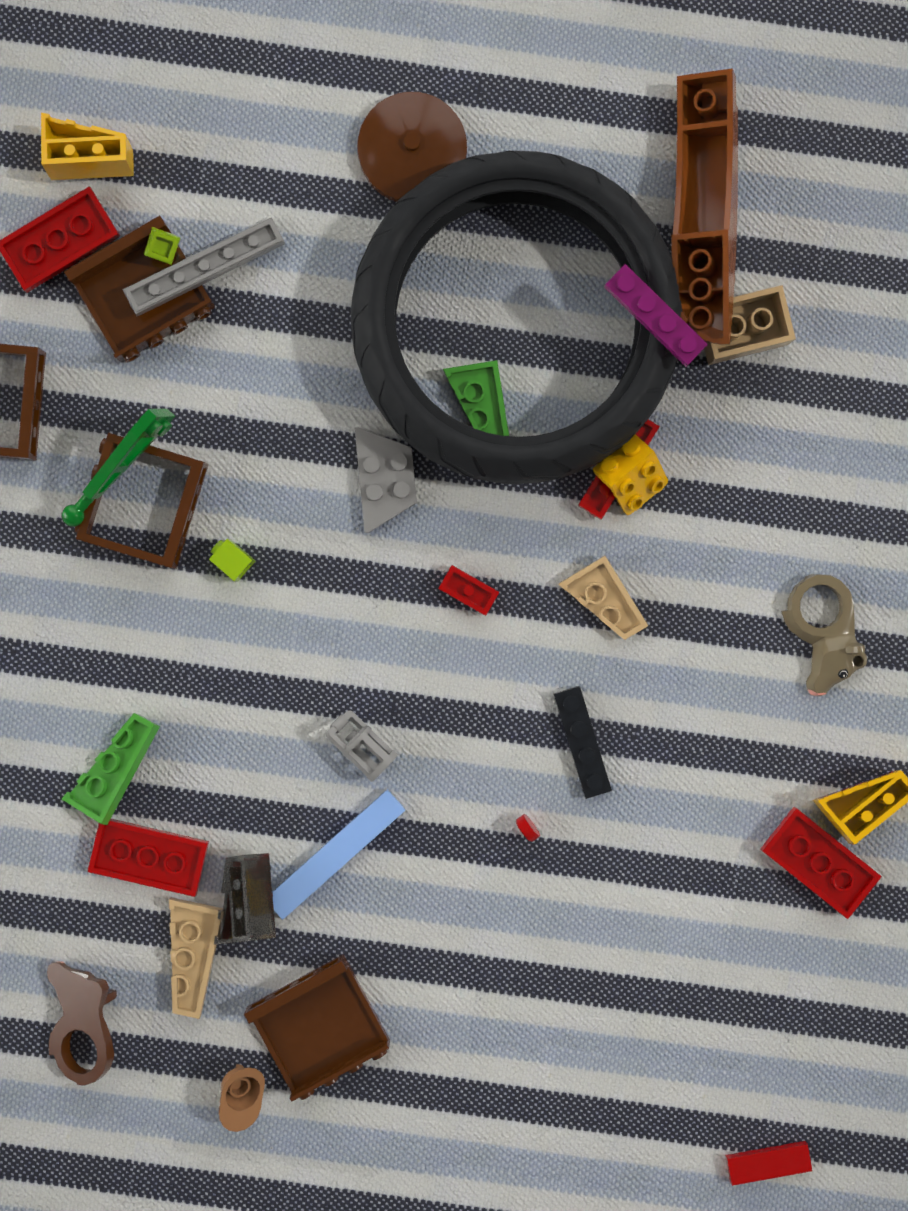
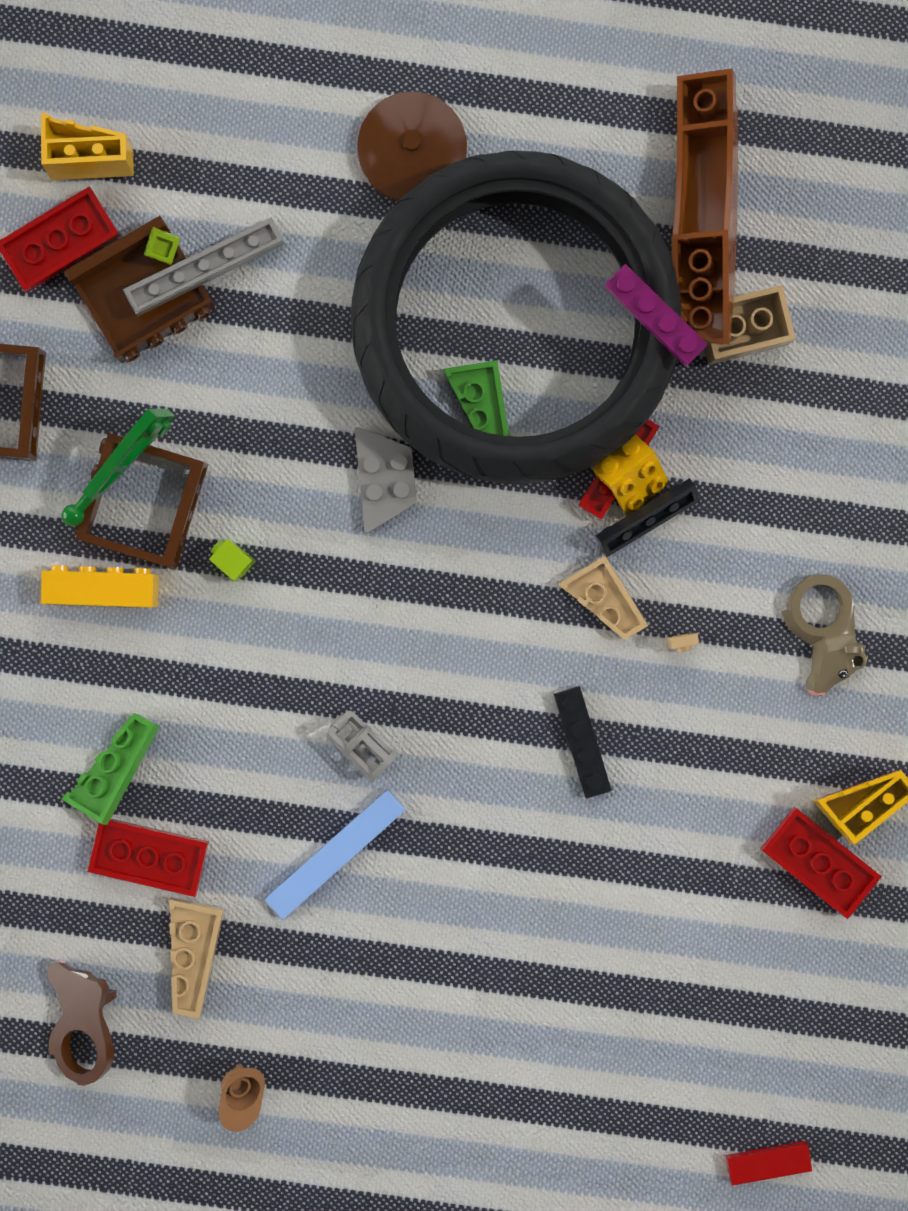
(99, 588): none -> yellow brick
(247, 900): clear smoke wedge -> none
(319, 1027): reddish brown panel -> none
(468, 590): red plate -> none
(527, 828): red tile -> none
(648, 517): none -> black plate
(683, 642): none -> tan plate

